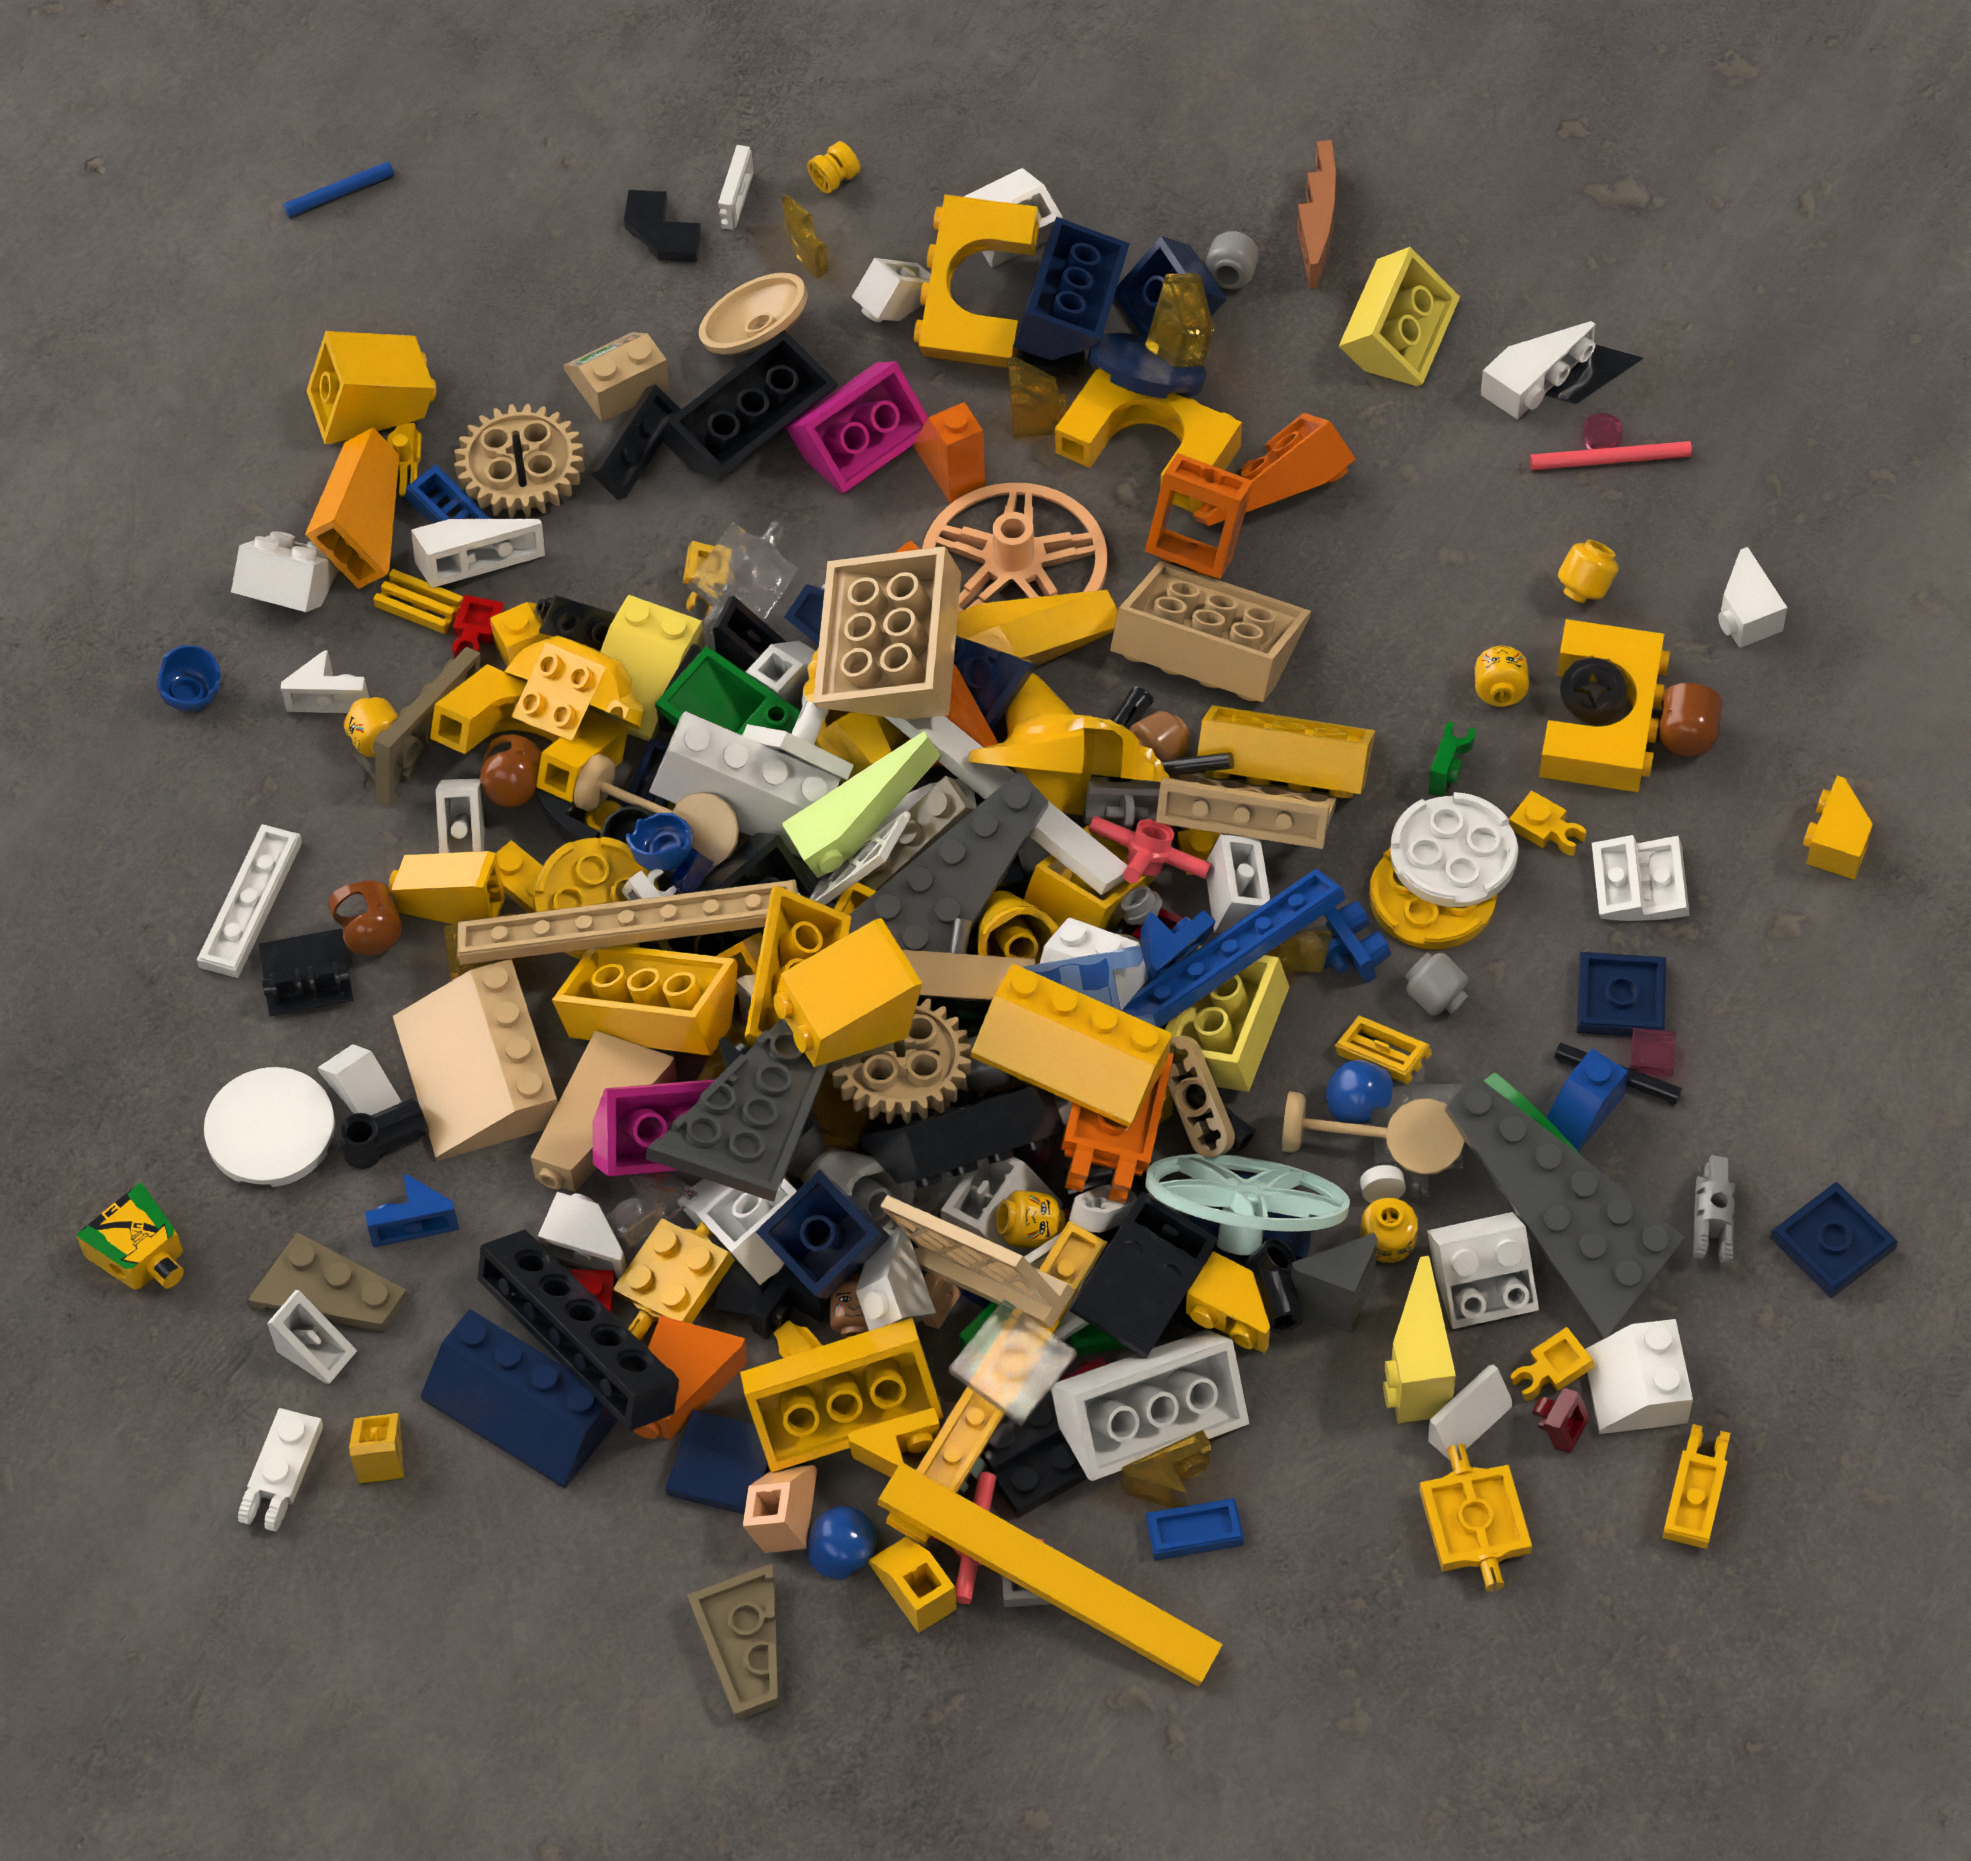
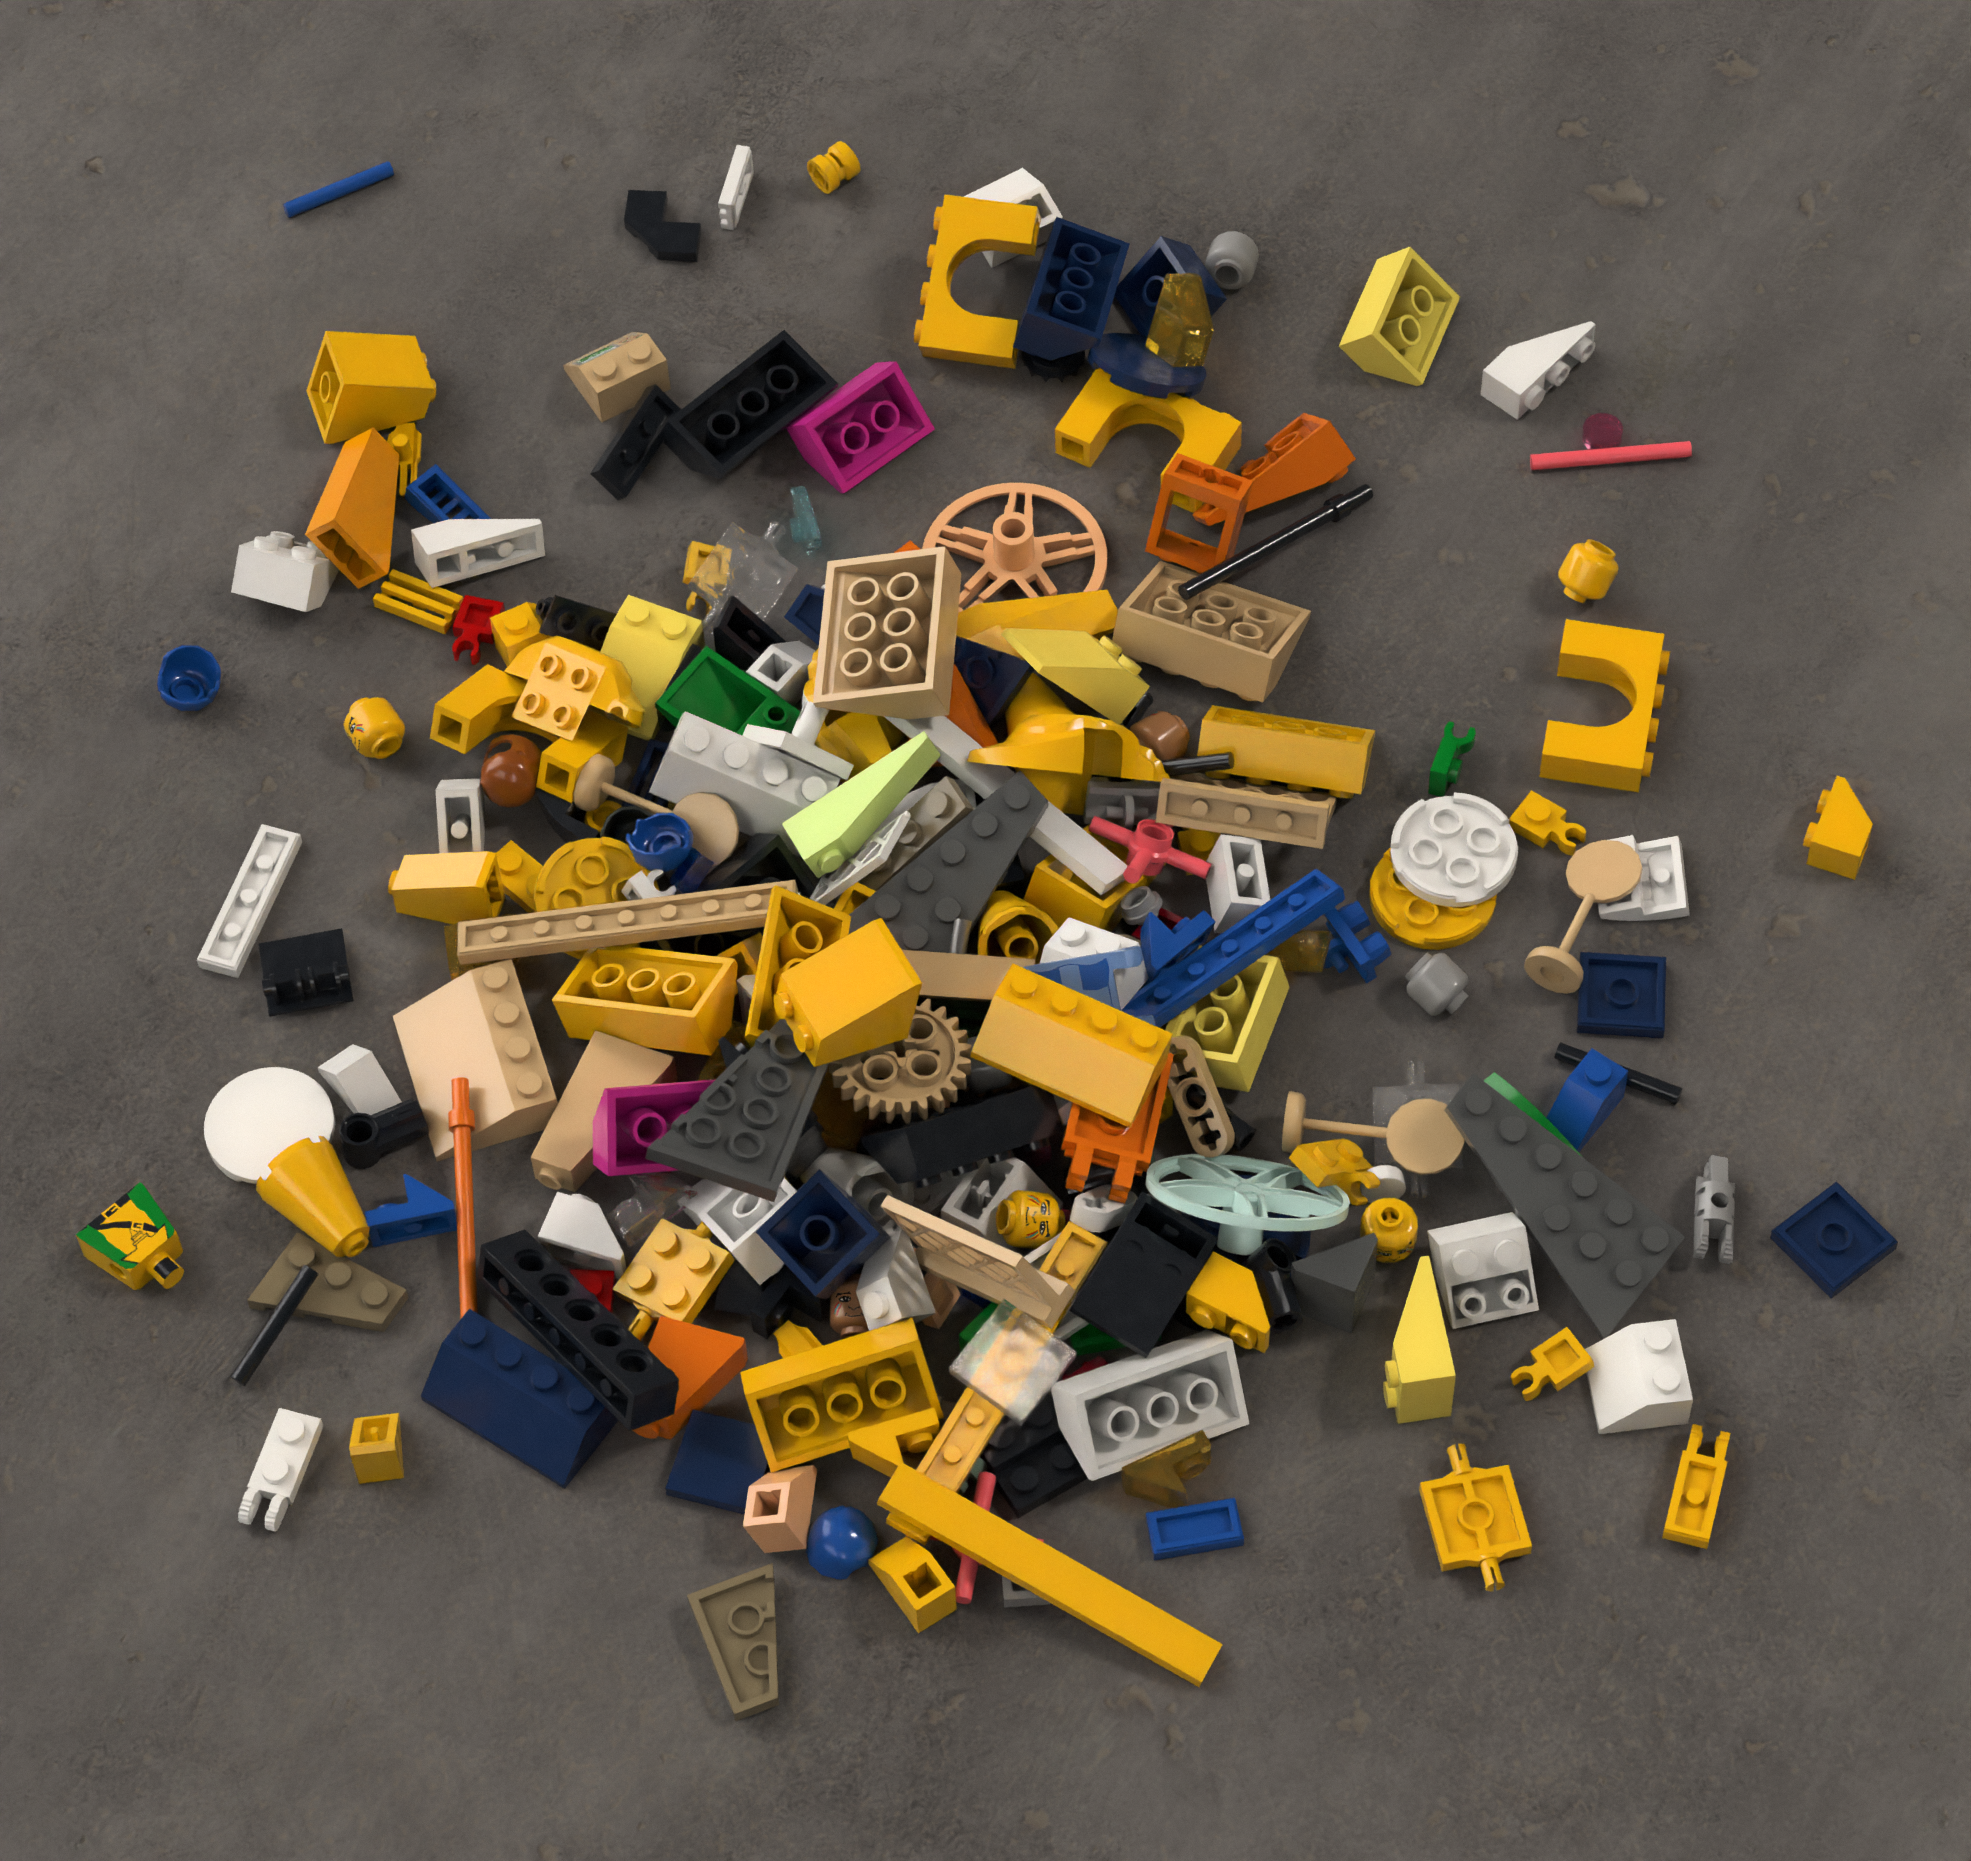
(274, 1325): none -> black bar
(309, 1338): white slope -> none
(316, 1196): none -> yellow cone
(317, 690): white slope -> none
(373, 930): dark orange helmet -> none
(410, 733): dark tan wing -> none
(461, 1124): none -> orange bar
(489, 466): tan gear -> none
(753, 314): tan dish -> none
(800, 234): clear yellow slope -> none
(804, 525): none -> clear light blue plate
(890, 289): white slope -> none
(953, 451): orange slope -> none
(1033, 400): clear yellow slope -> none
(1083, 667): none -> light yellow slope
(1316, 216): nougat slope -> none
(1333, 510): none -> black bar
(1336, 1163): none -> yellow plate
(1357, 1091): blue hair -> none
(1396, 1063): yellow tile -> none
(1470, 1412): white slope -> none
(1500, 674): yellow head -> none
(1563, 1419): dark red tile -> none
(1580, 701): black gear -> none
(1593, 374): black sticker -> none
(1596, 874): none -> tan piece
(1653, 1052): clear pink tile -> none
(1690, 719): dark orange helmet -> none
(1750, 603): white slope -> none

